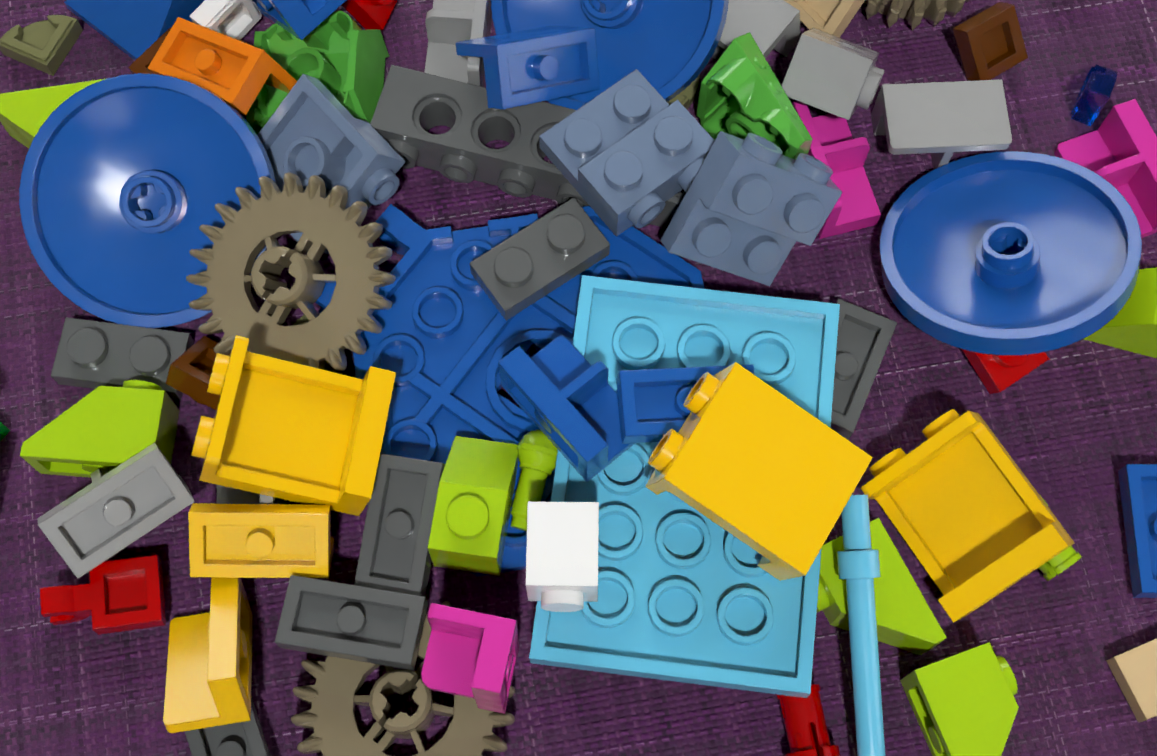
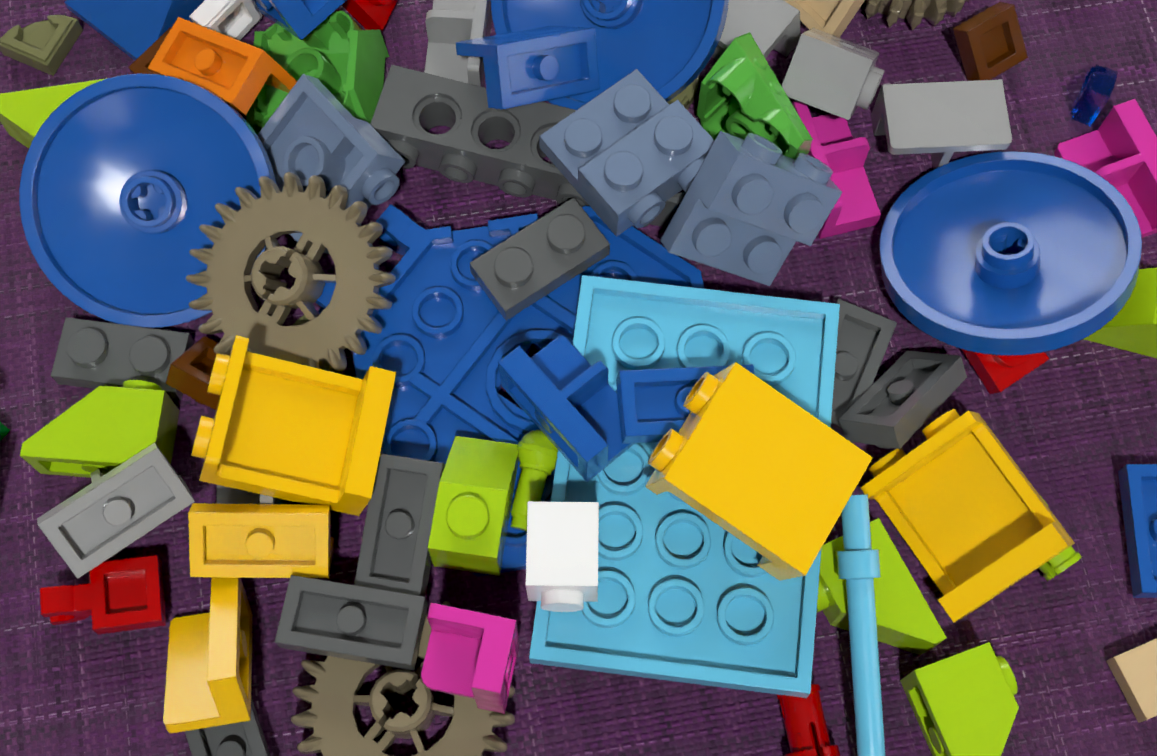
(903, 399): none -> dark grey plate

